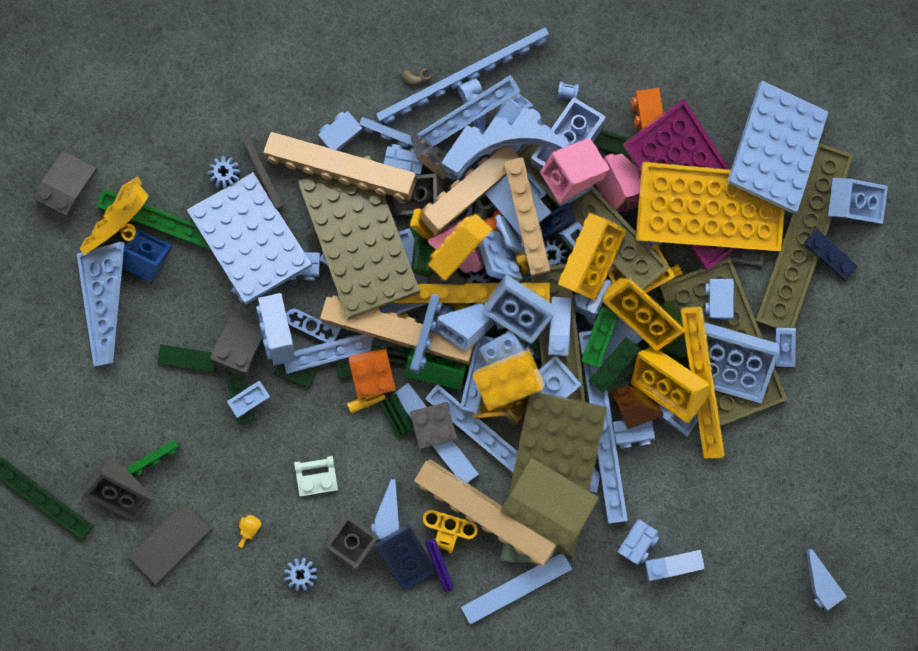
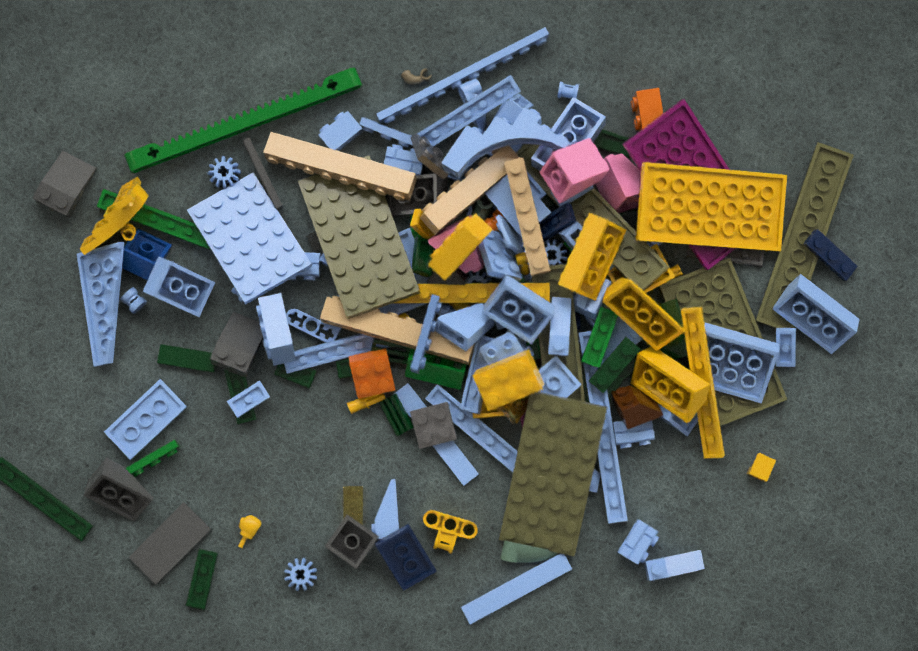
(133, 300): none -> light blue wheel
(141, 158): none -> green gear
(145, 419): none -> light blue plate
(178, 286): none -> light blue brick
(201, 579): none -> dark green tile
(318, 482): light aqua plate -> none
(353, 502): none -> clear yellow tile
(439, 565): dark purple axle -> none
(484, 511): tan brick -> none
(549, 504): olive slope -> none
(719, 298): light blue brick -> none
(761, 467): none -> yellow panel
(777, 147): light blue plate -> none
(816, 314): none -> light blue slope
(823, 585): light blue slope -> none
(857, 200): light blue slope -> none

